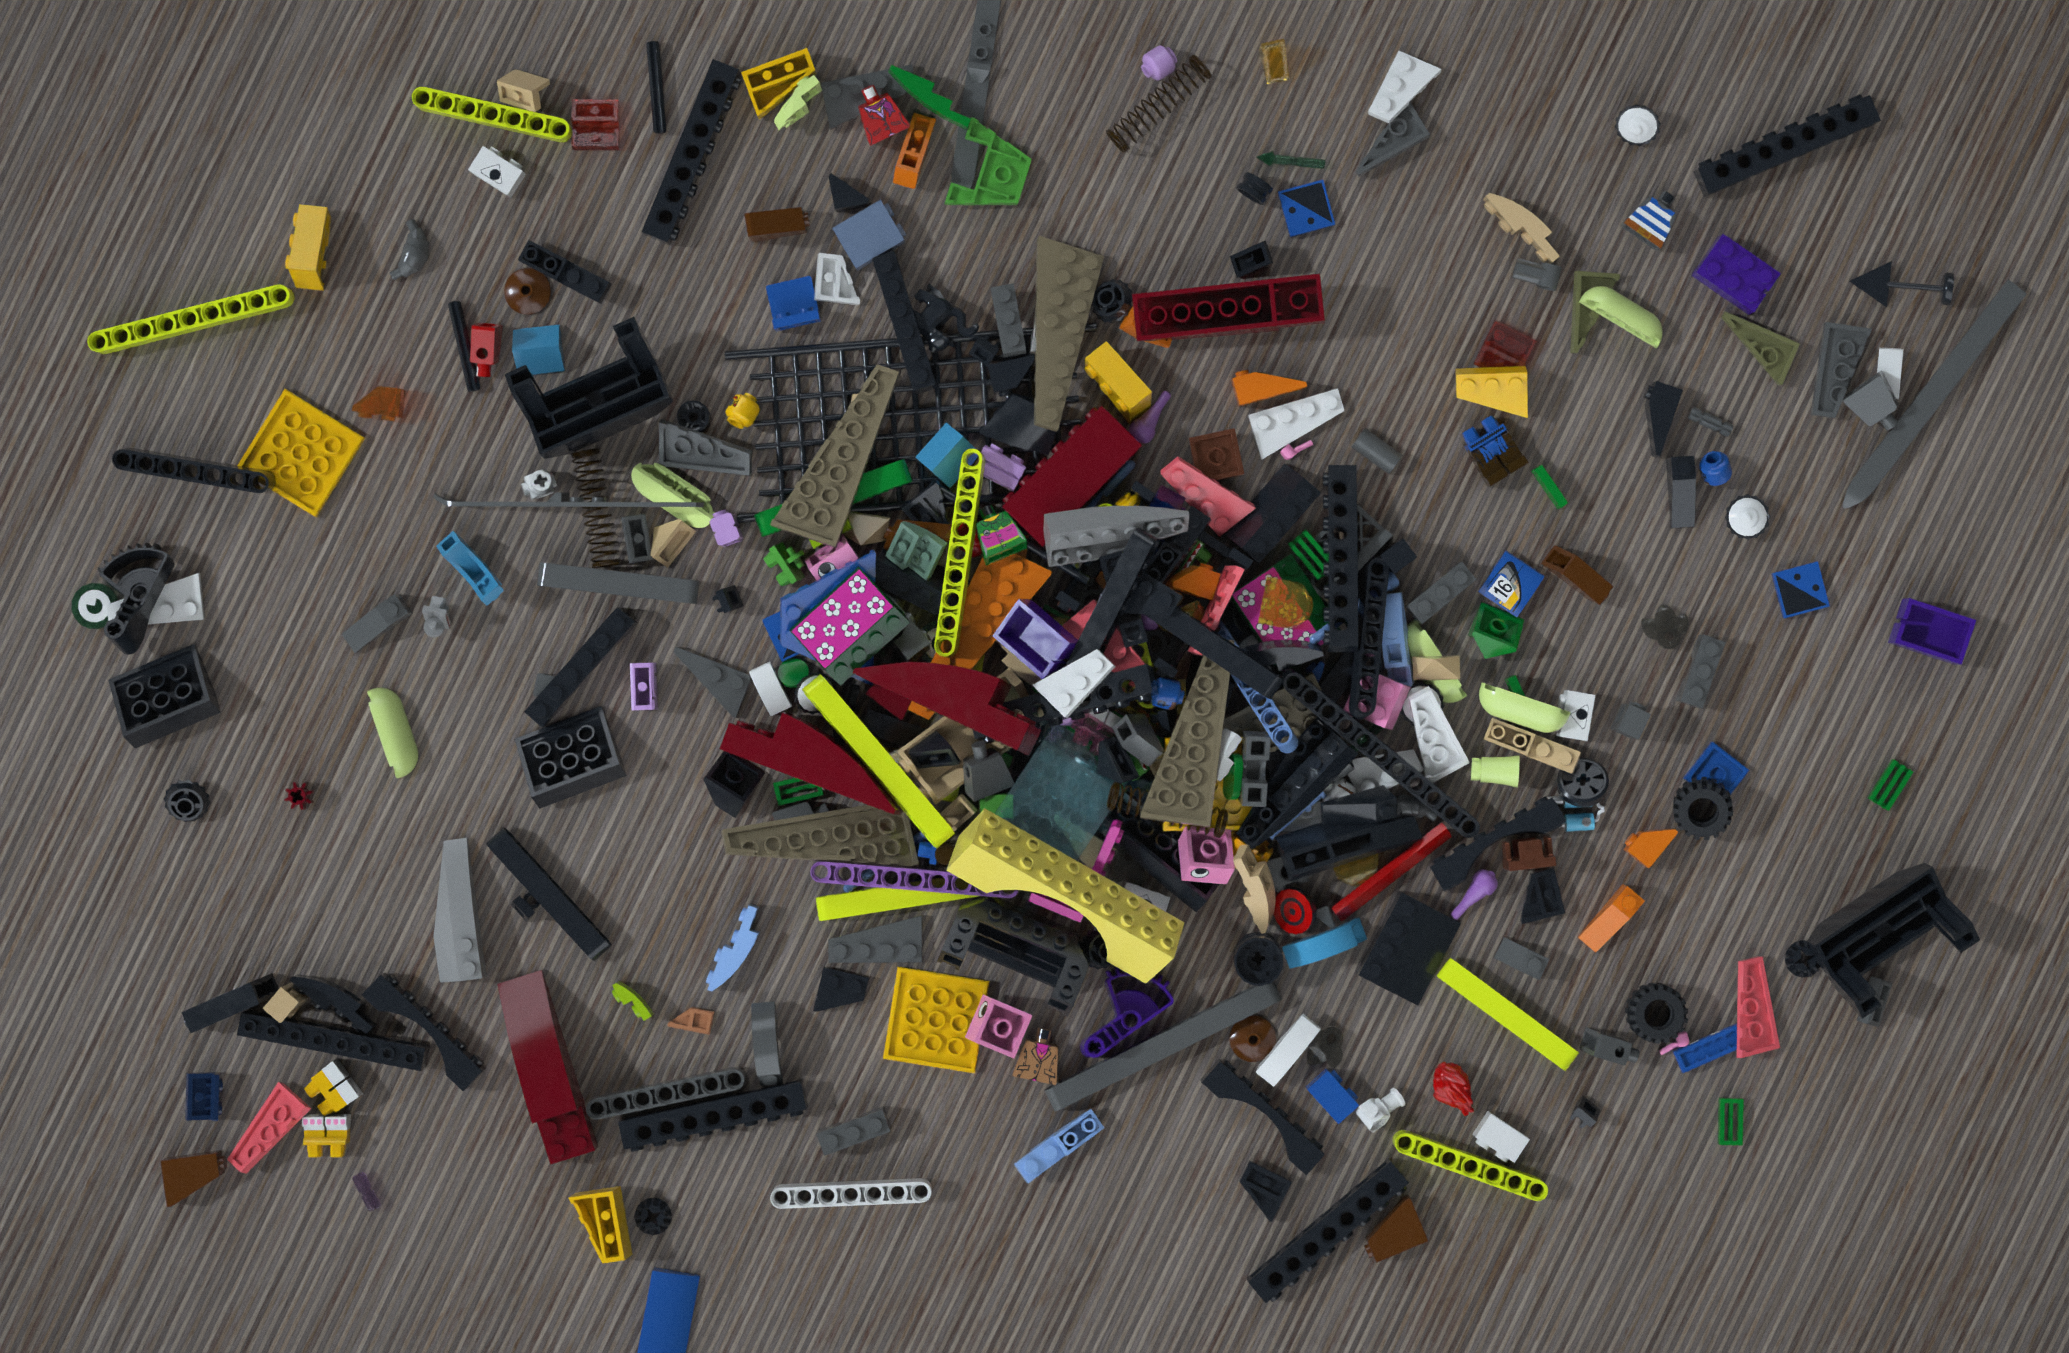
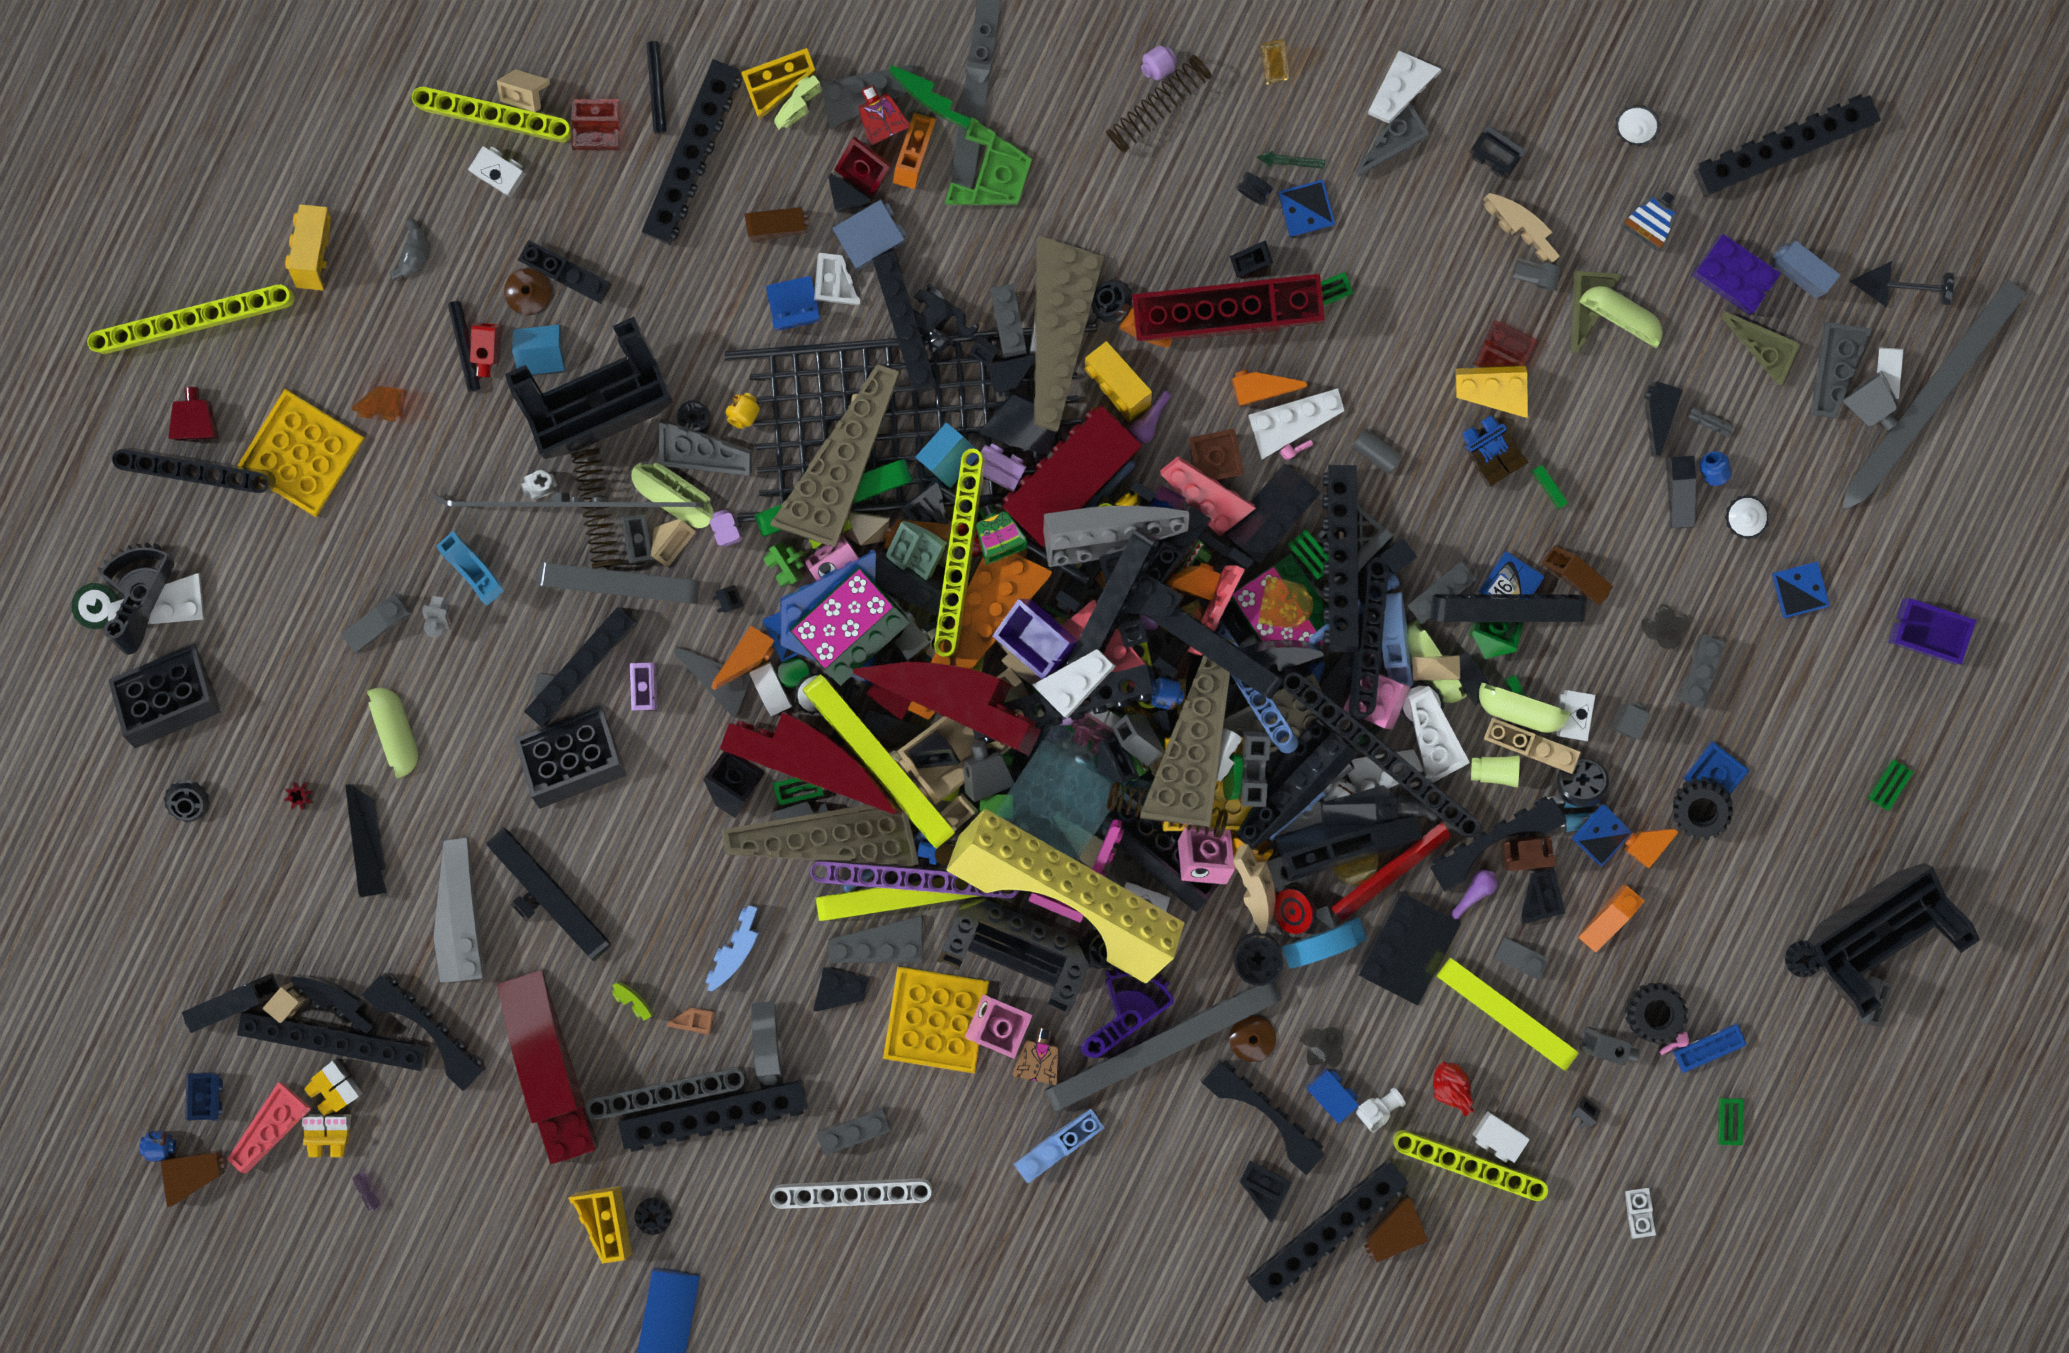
(157, 1146): none -> blue head
(192, 418): none -> dark red torso
(365, 842): none -> black wedge
(746, 656): none -> orange slope
(863, 167): none -> dark red slope
(1287, 1050): white slope -> none
(1338, 297): none -> green tile
(1471, 677): none -> black slope
(1496, 152): none -> black window
(1508, 607): none -> black beam
(1602, 835): none -> blue tile
(1640, 1213): none -> white slope
(1754, 1010): coral wing -> none
(1804, 269): none -> sand blue brick

